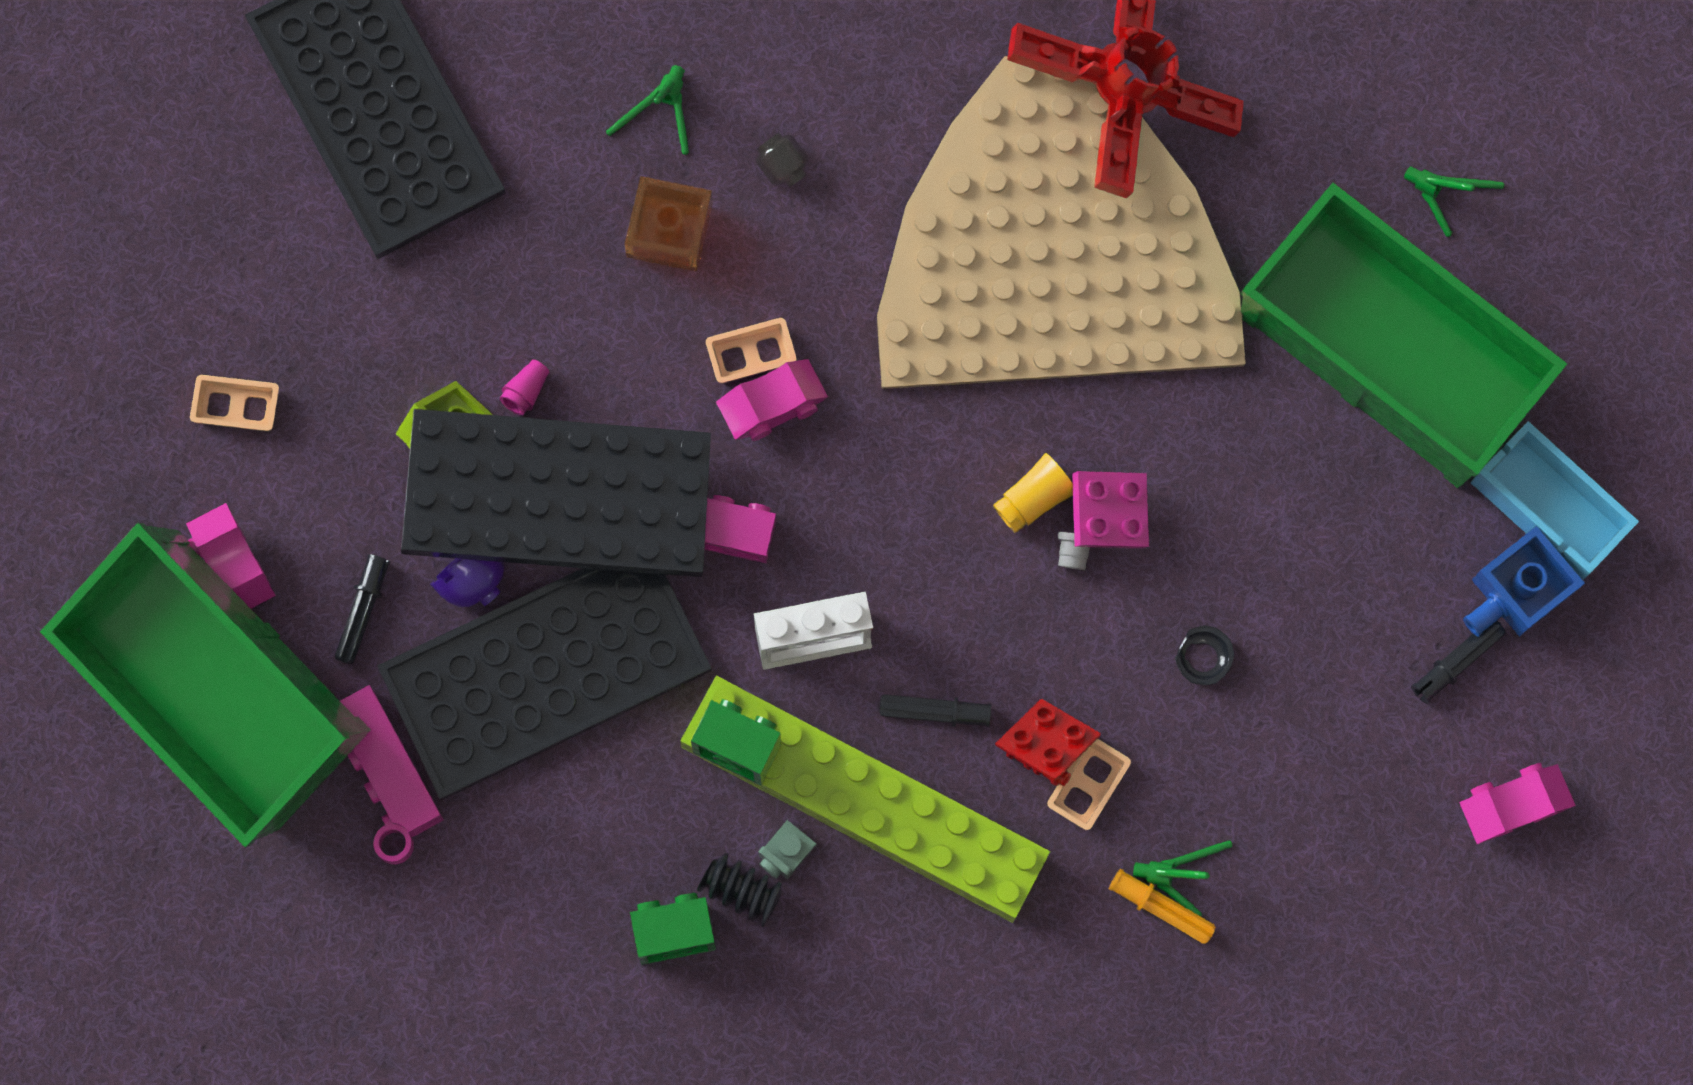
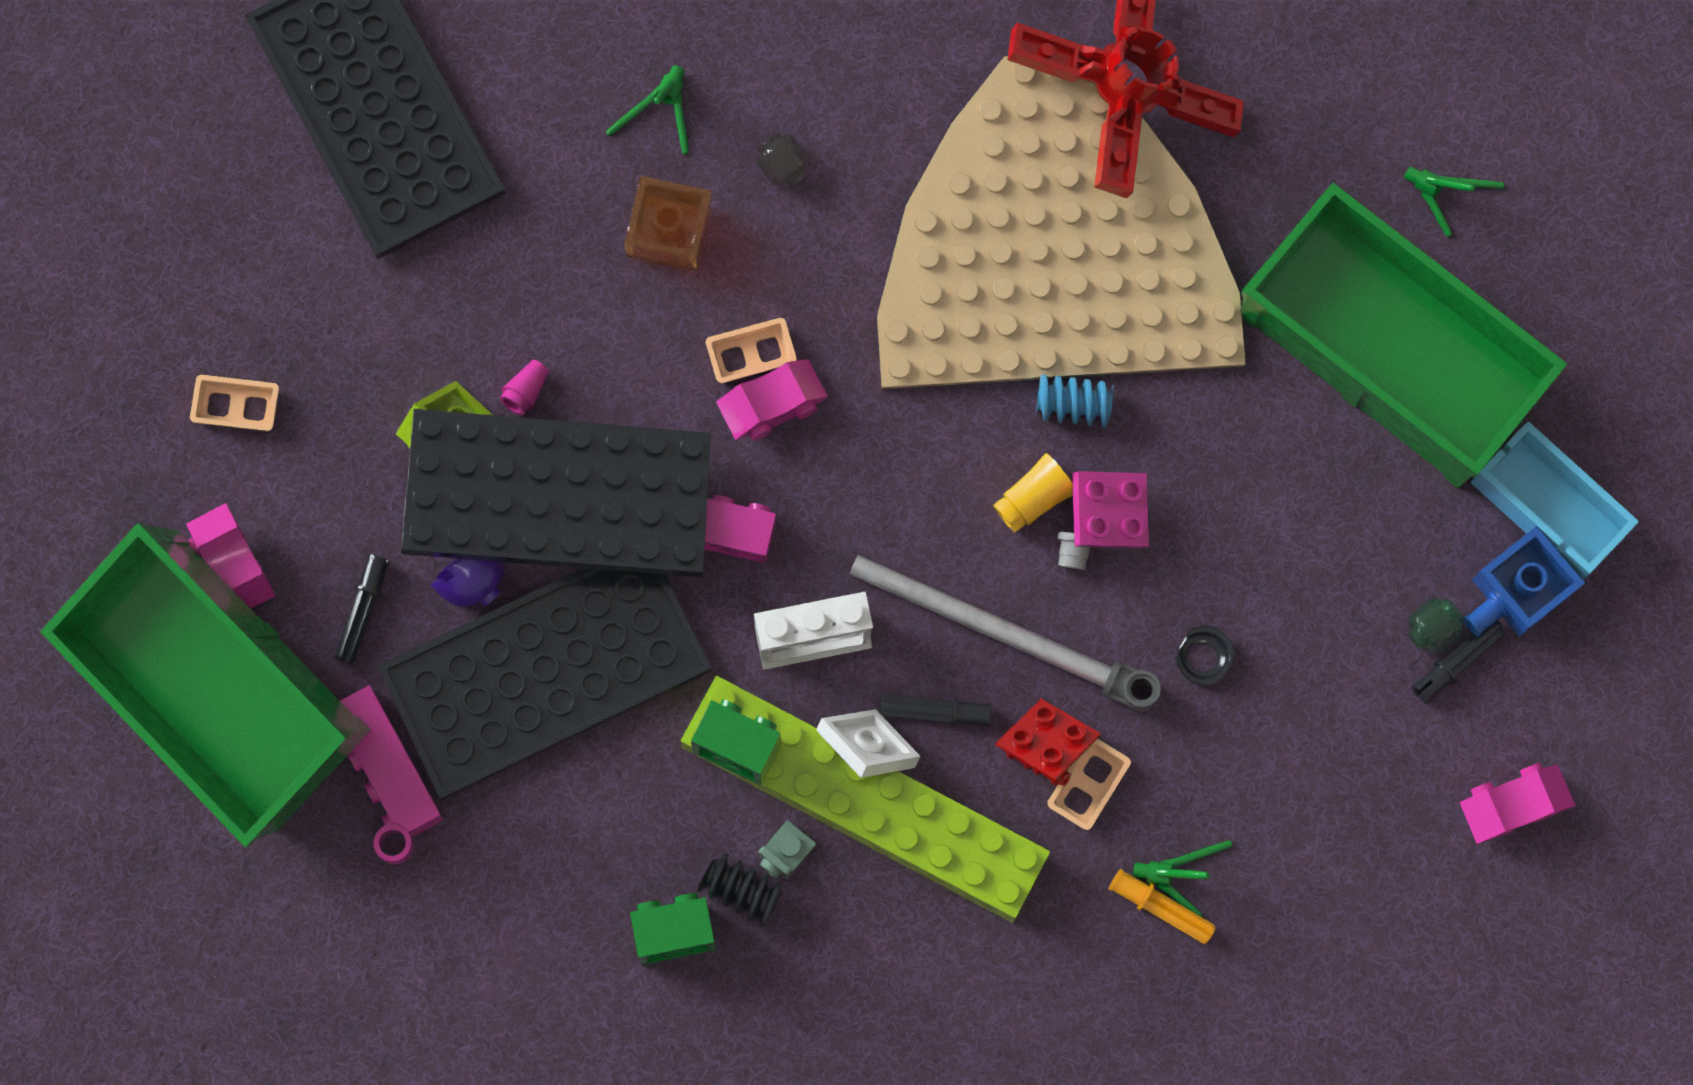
(868, 743): none -> white tile
(1074, 400): none -> dark azure piece
(1115, 680): none -> flat silver piece
(1435, 625): none -> clear green head

